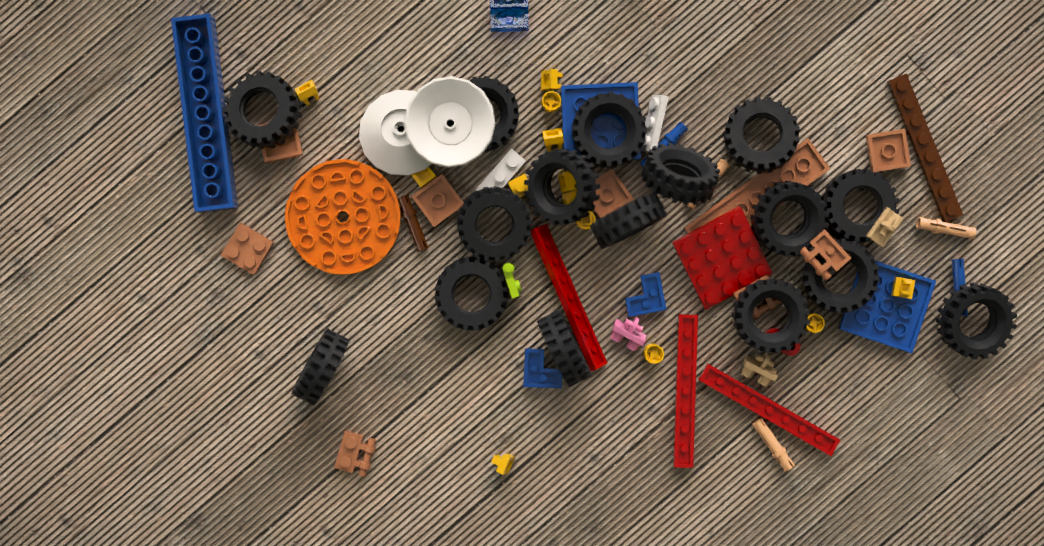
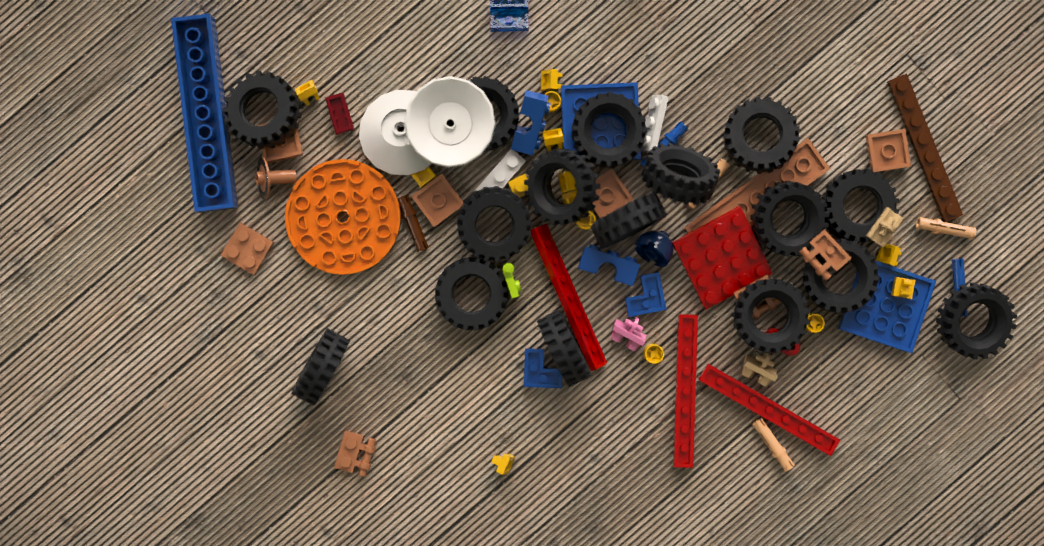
(265, 178): none -> nougat piece
(339, 113): none -> dark red plate
(534, 107): none -> blue arch
(625, 269): none -> blue arch
(655, 246): none -> dark blue cylinder
(888, 254): none -> yellow tile

